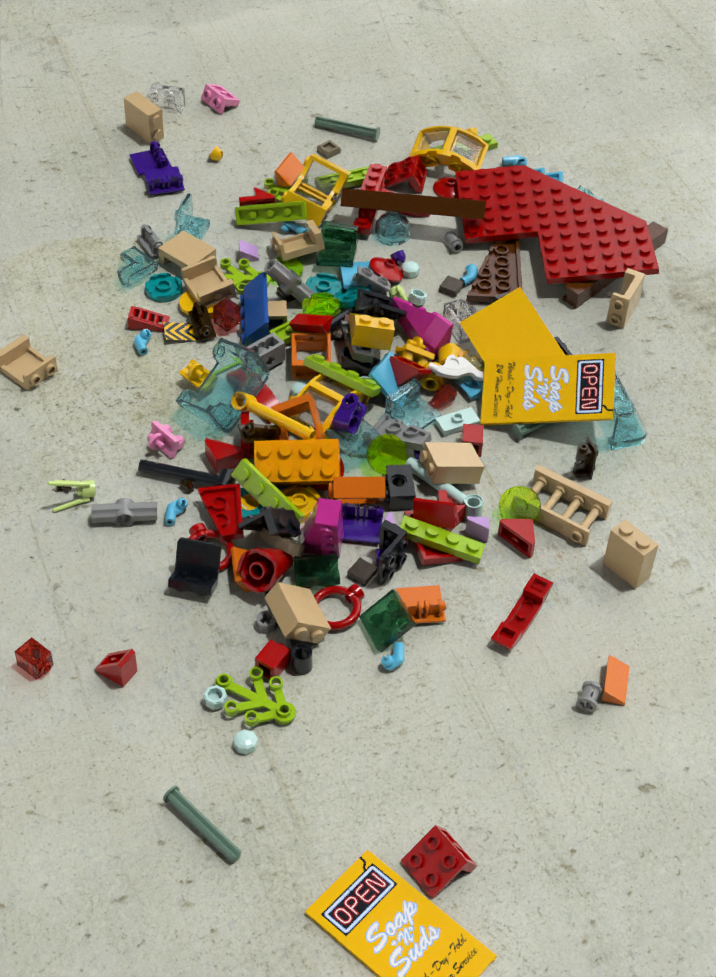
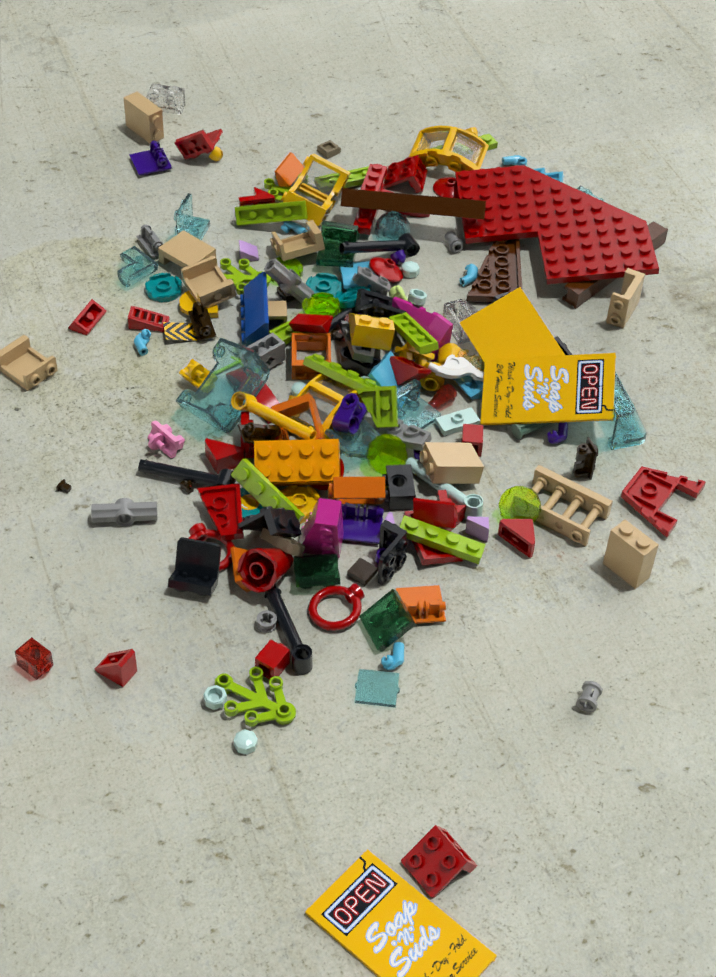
(83, 488): yellowish green plant -> none
(87, 318): none -> red slope
(164, 180): dark purple hinge -> none
(174, 509): medium azure arm -> none
(197, 143): none -> red bracket
(202, 824): sand green axle -> none
(218, 97): bright pink bracket -> none
(226, 314): clear red brick -> none
(297, 613): tan brick -> none
(348, 127): sand green axle -> none
(377, 688): none -> clear light blue piece
(381, 404): none -> lime wing
(404, 242): none -> black piece
(414, 333): none -> lime plate
(451, 286): dark brown tile -> none
(523, 613): red slope -> none
(561, 435): none -> dark purple arm
(615, 681): orange slope -> none
(651, 490): none -> red wing

